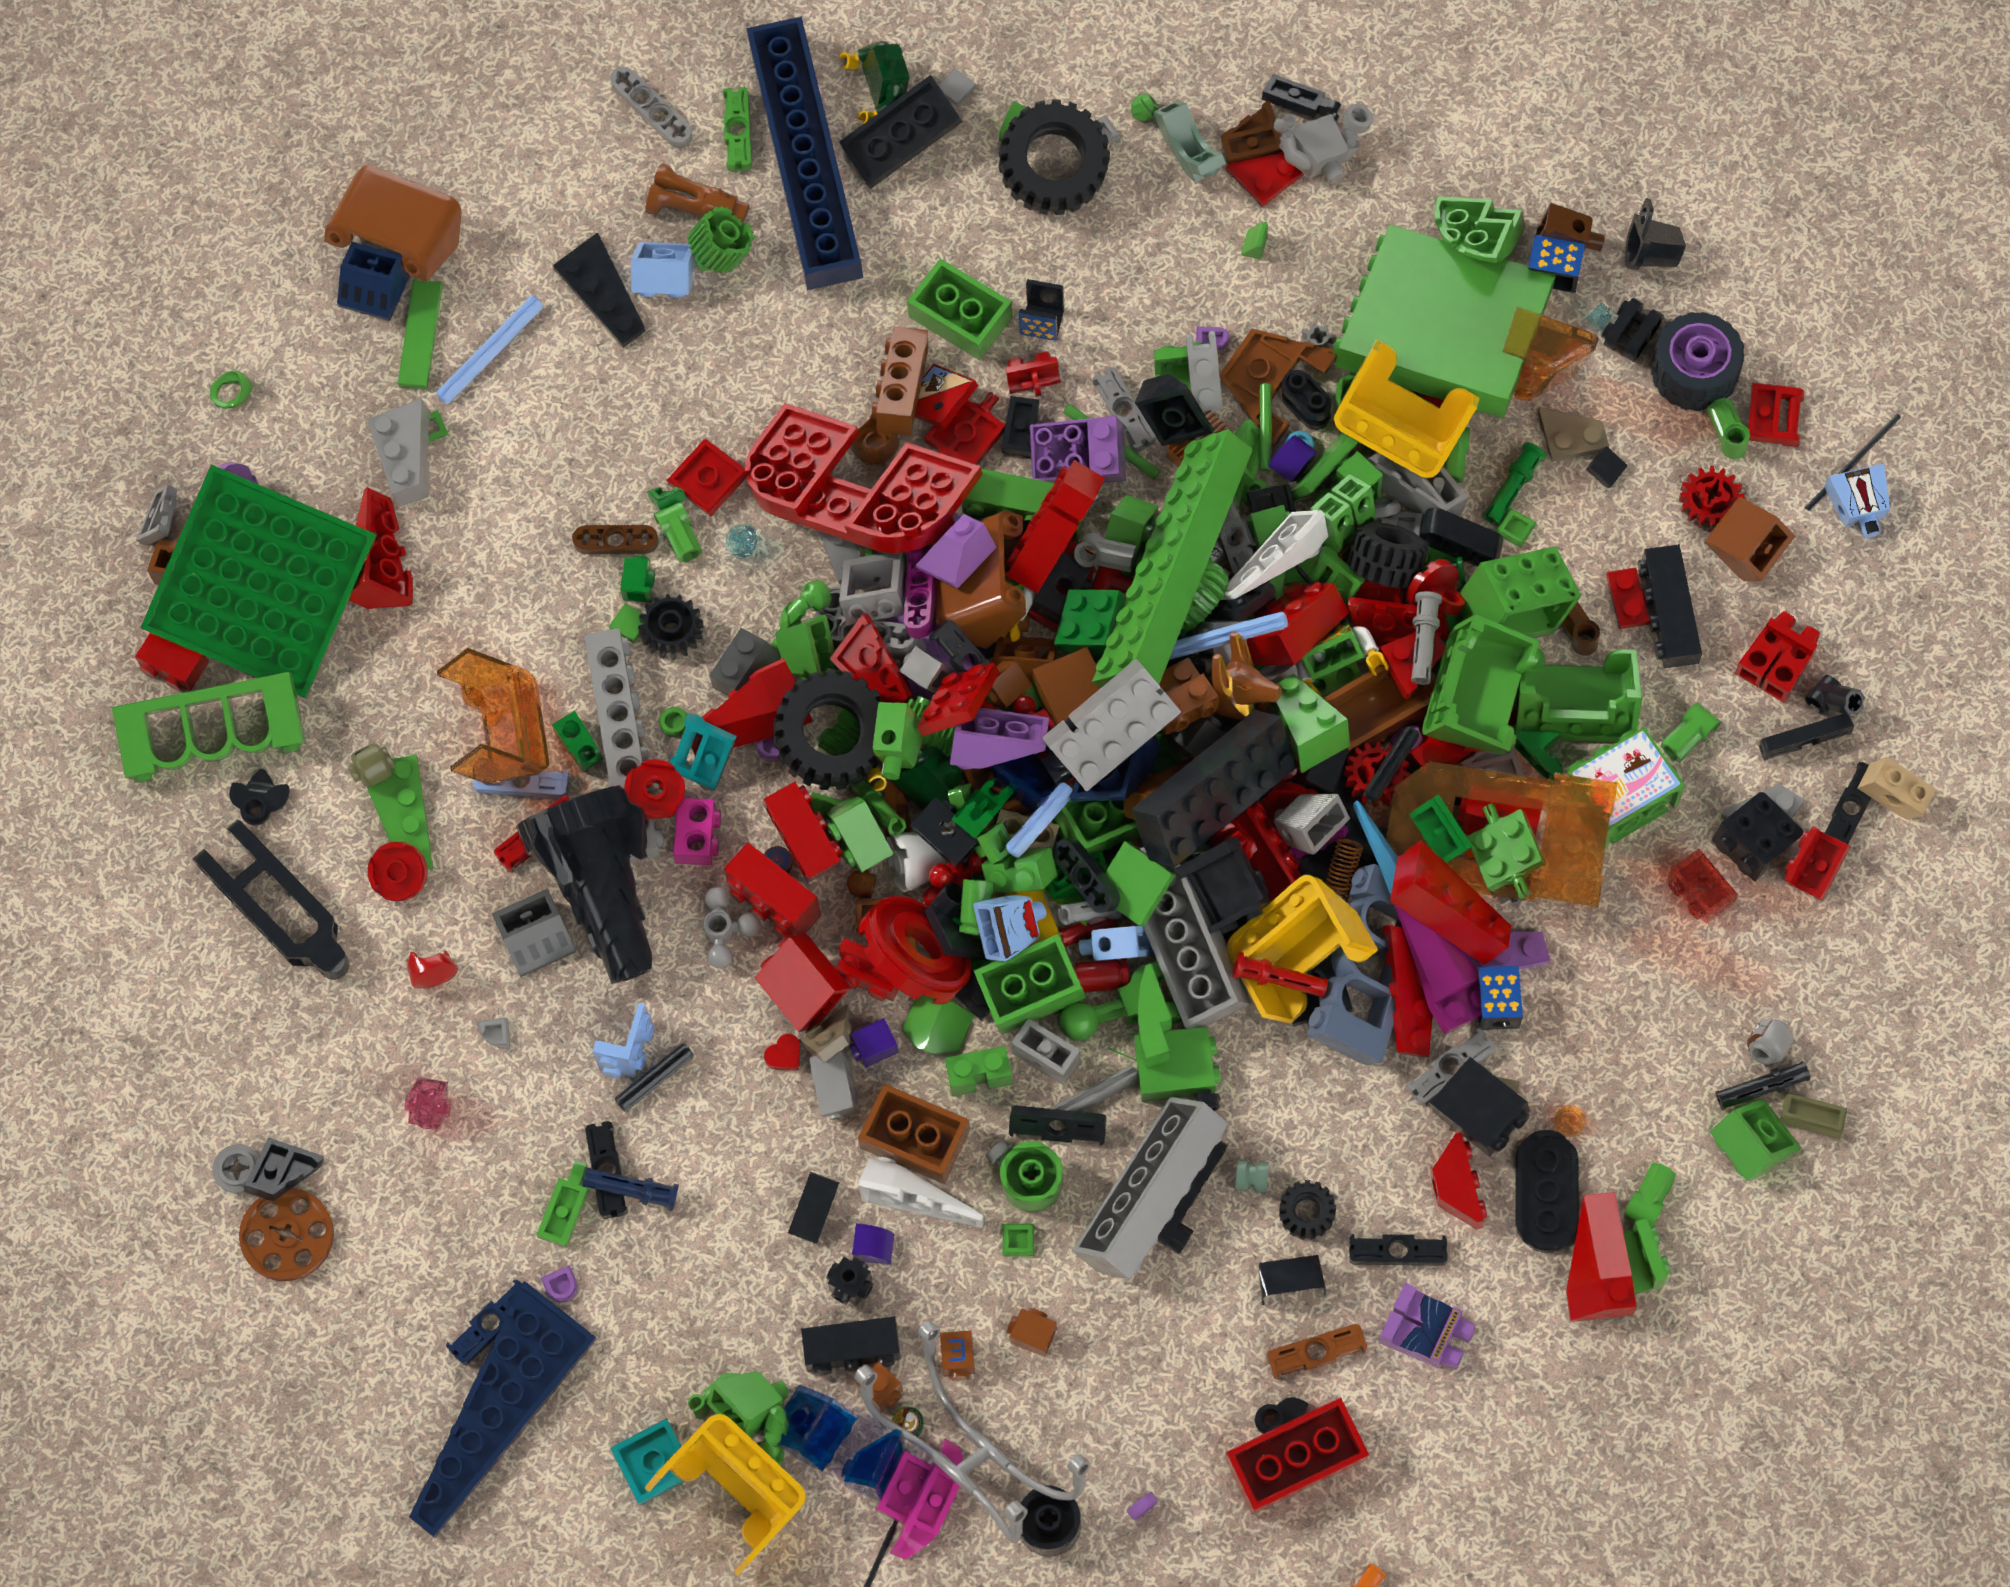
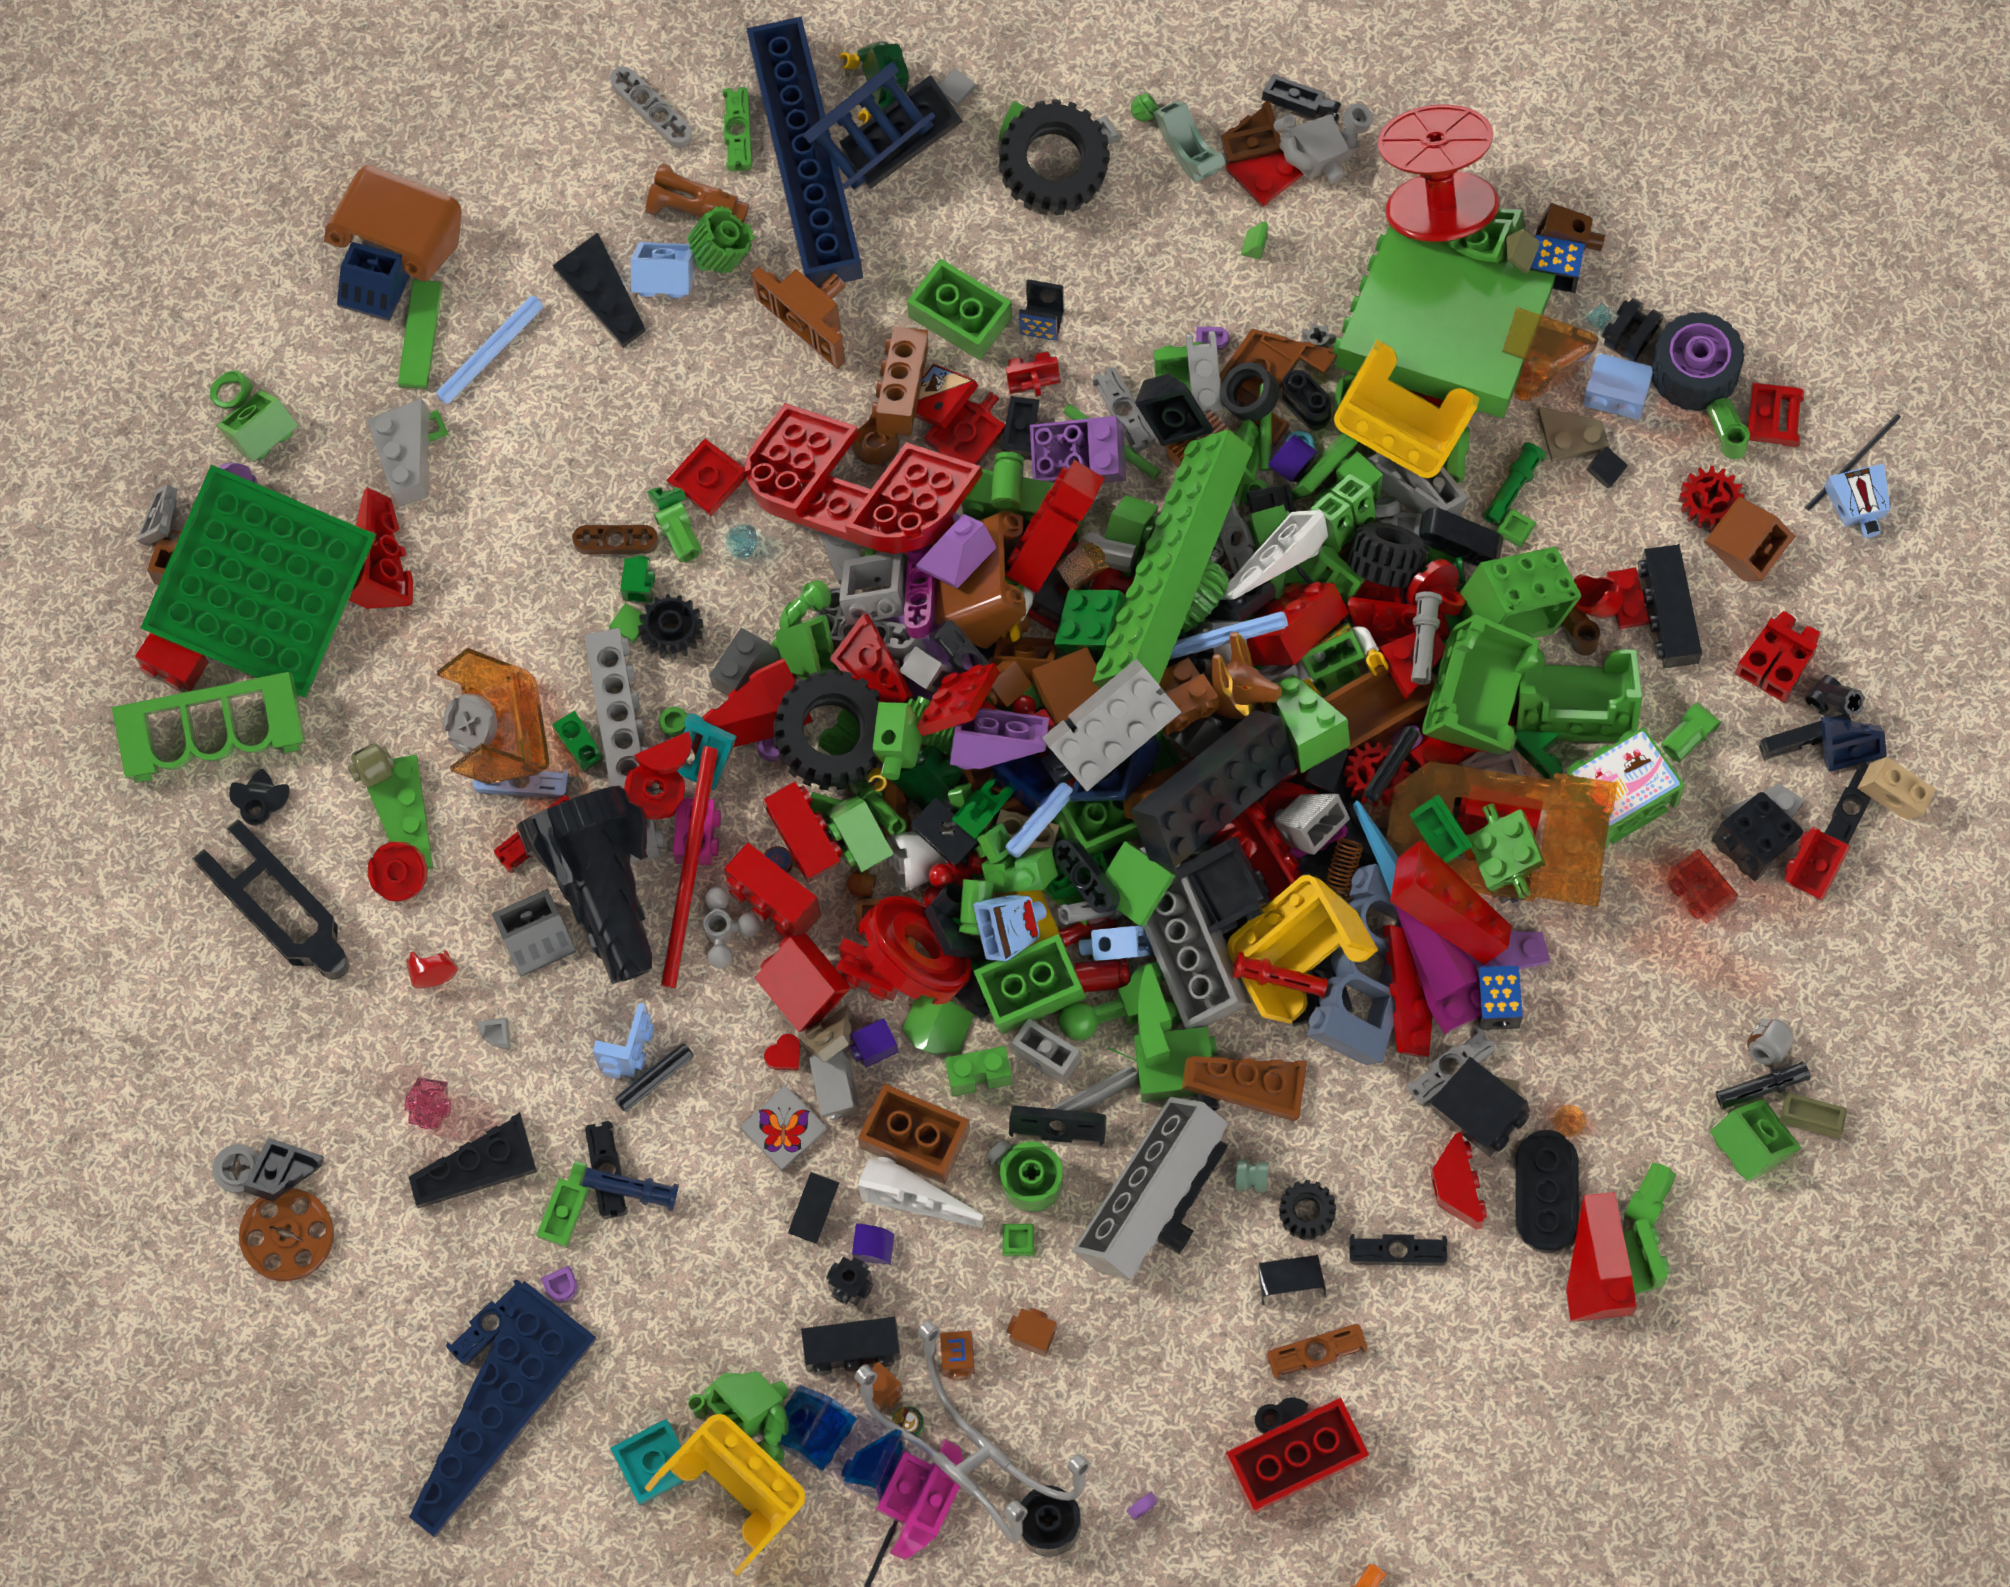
(258, 425): none -> bright green slope
(470, 722): none -> light grey tile
(487, 1161): none -> black wing
(666, 756): none -> red tile
(689, 867): none -> red piece
(783, 1128): none -> light grey tile
(805, 309): none -> dark orange brick
(842, 116): none -> dark blue fence
(1007, 481): none -> bright green piece
(1082, 565): none -> clear orange brick
(1236, 378): none -> black tyre
(1260, 1085): none -> dark orange wing
(1425, 1329): medium lavender hips -> none
(1435, 145): none -> piece
(1522, 249): none -> olive slope
(1599, 597): none -> red hair
(1618, 386): none -> light blue bracket
(1652, 242): black container -> none
(1851, 742): none -> dark blue wing

